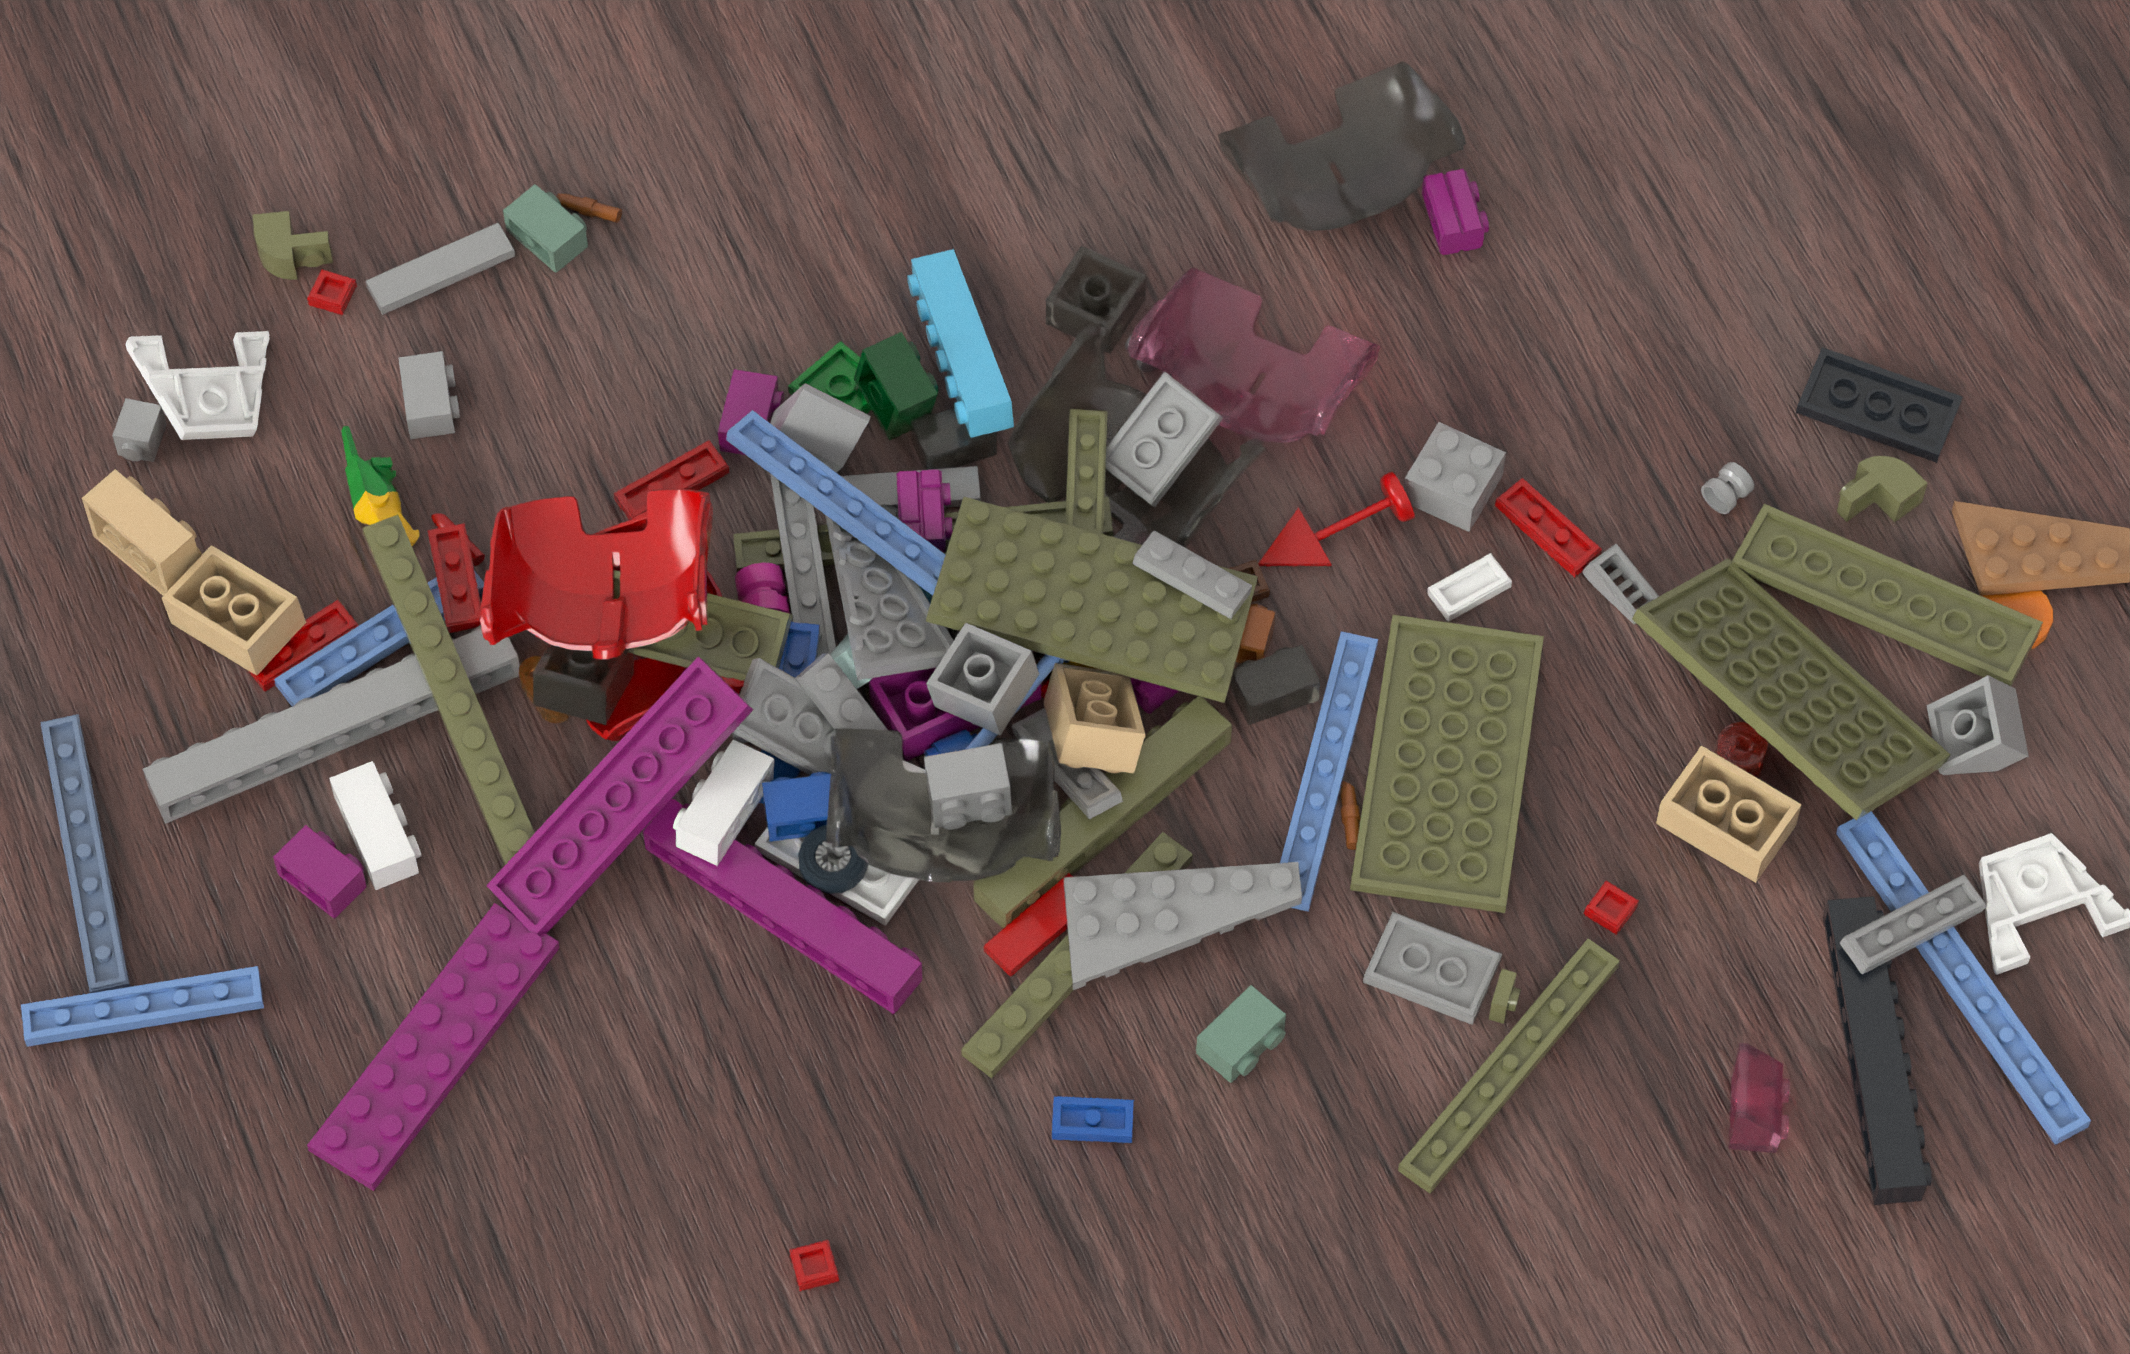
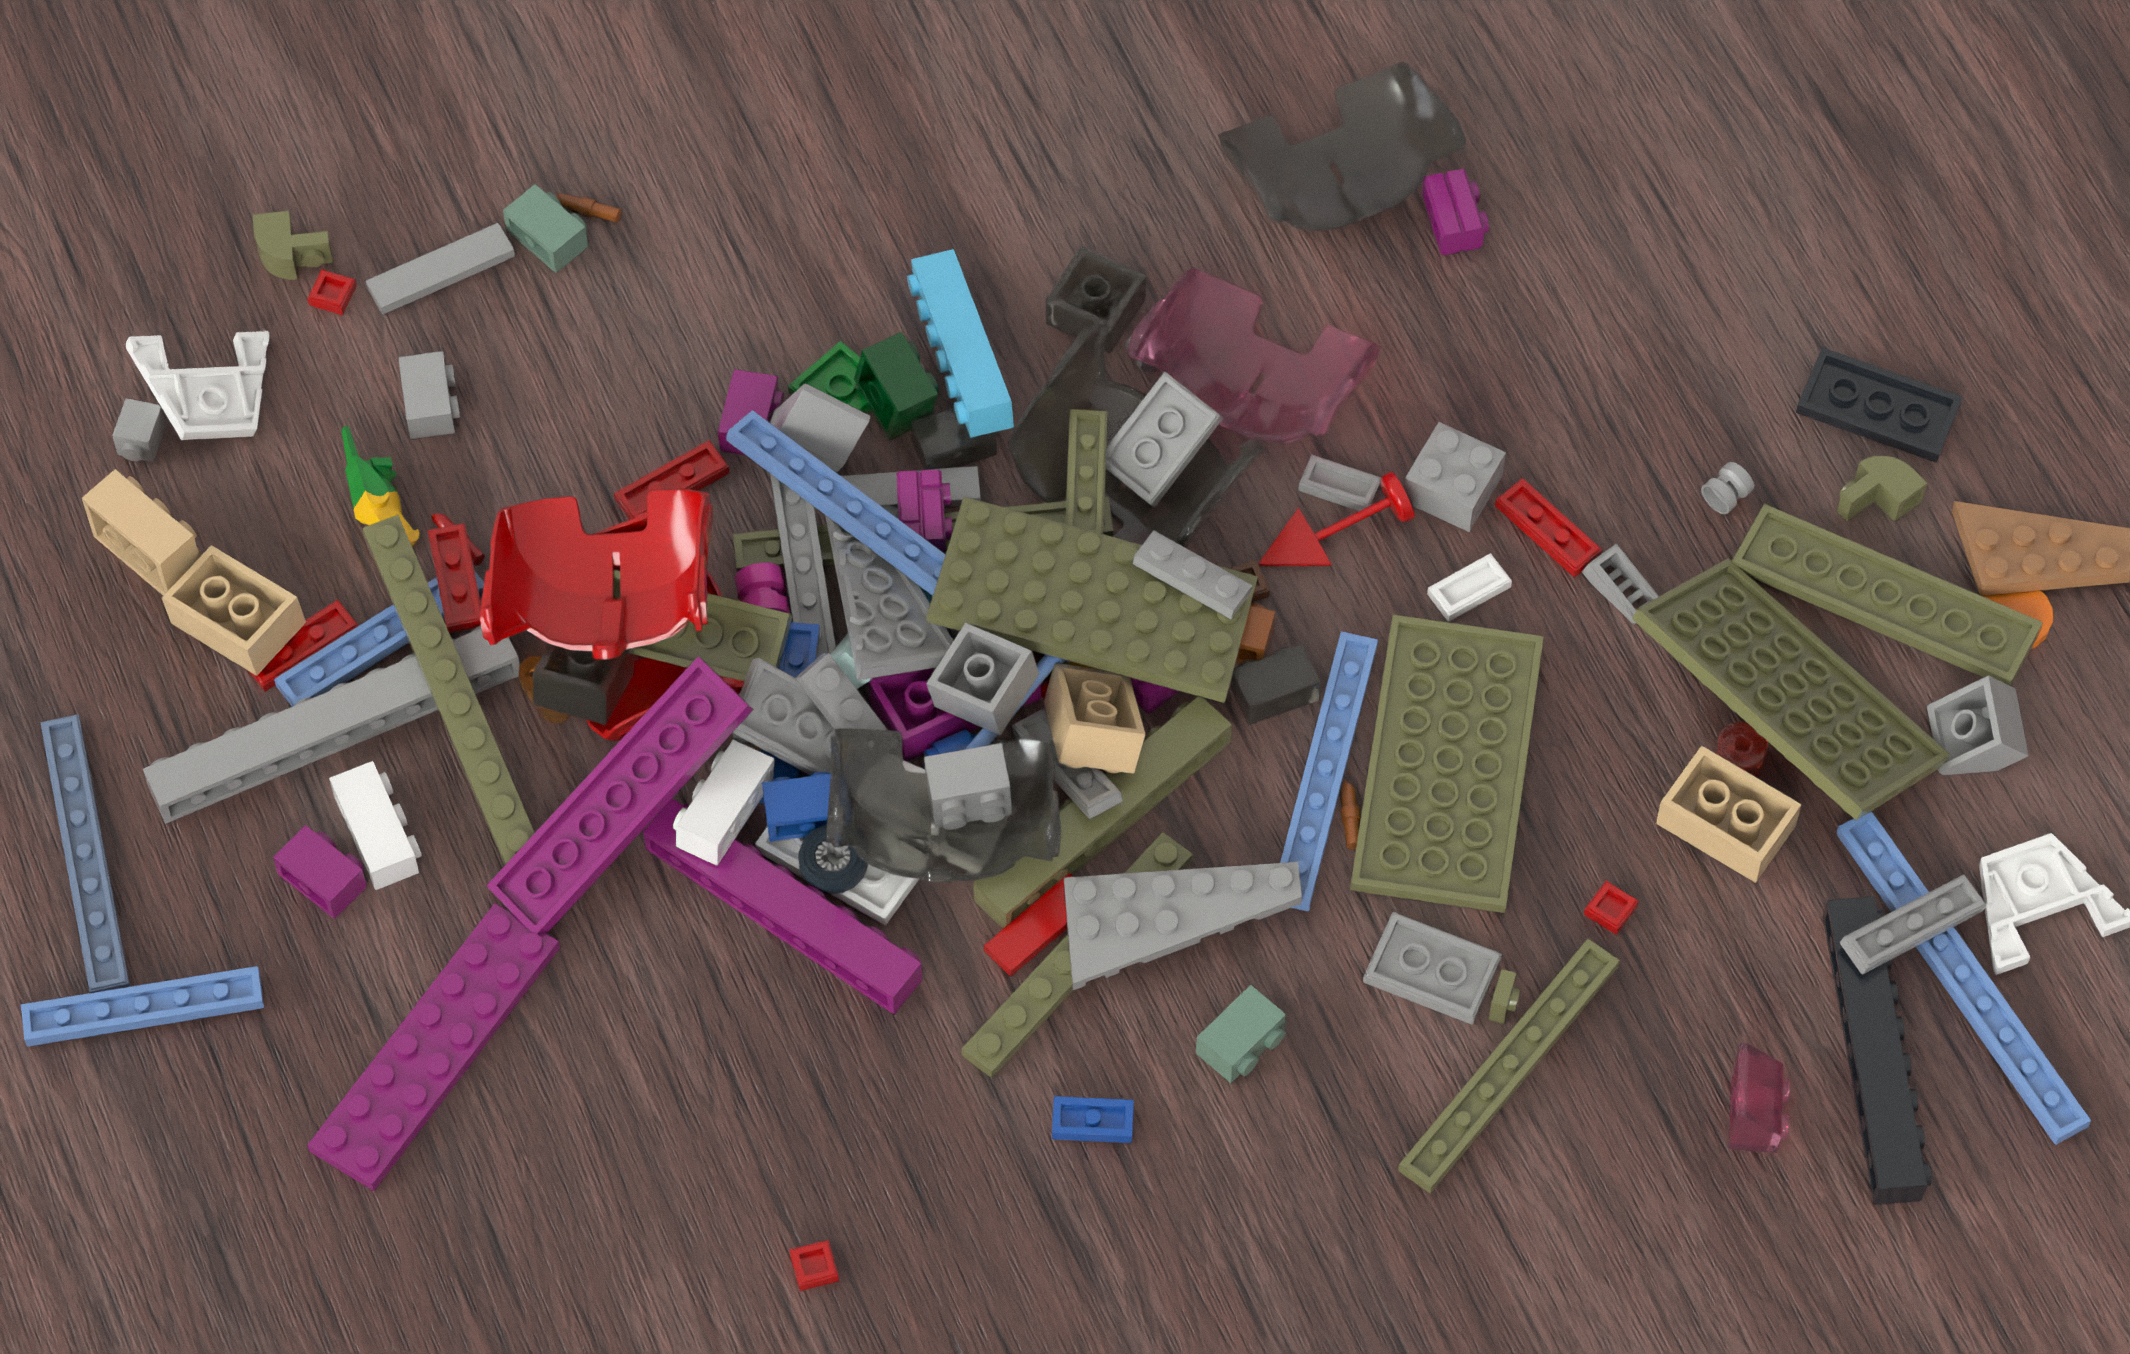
(1339, 483): none -> light grey tile

